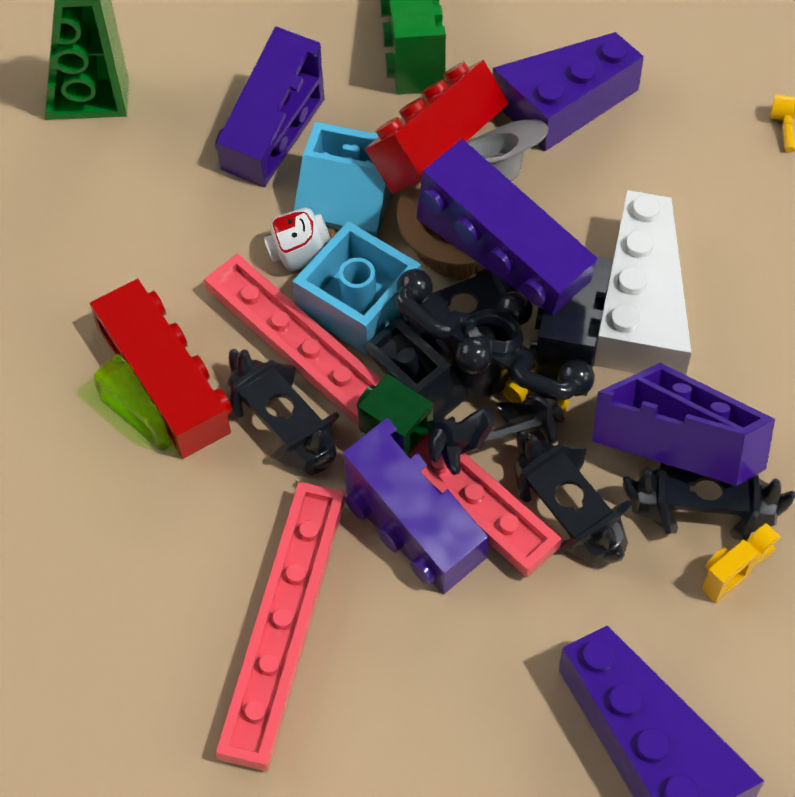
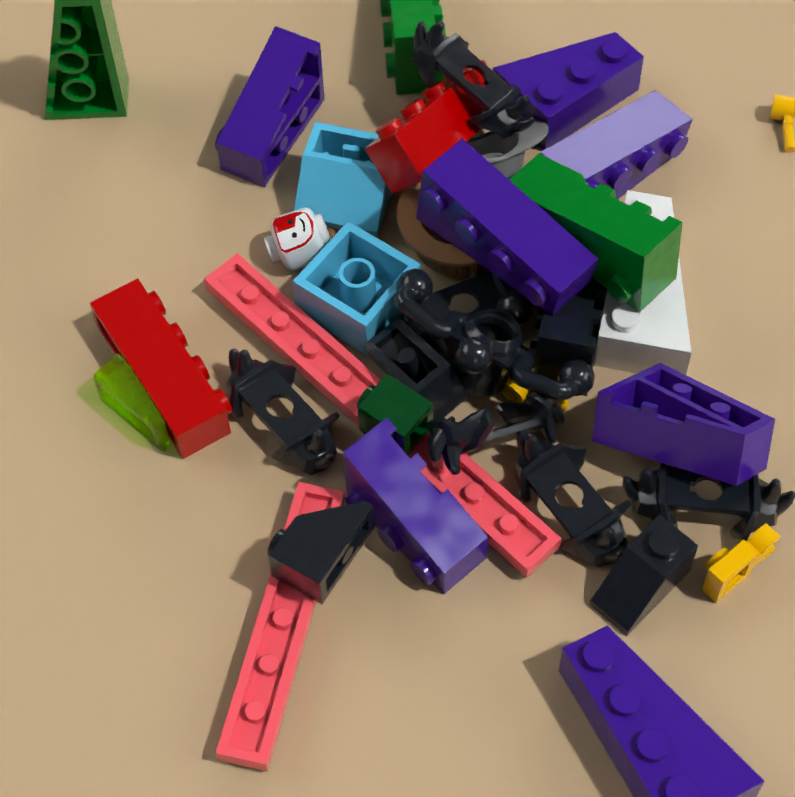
(320, 547): none -> black slope
(499, 102): none -> black piece
(625, 144): none -> wedge
(632, 247): none -> green wedge
(644, 574): none -> black slope

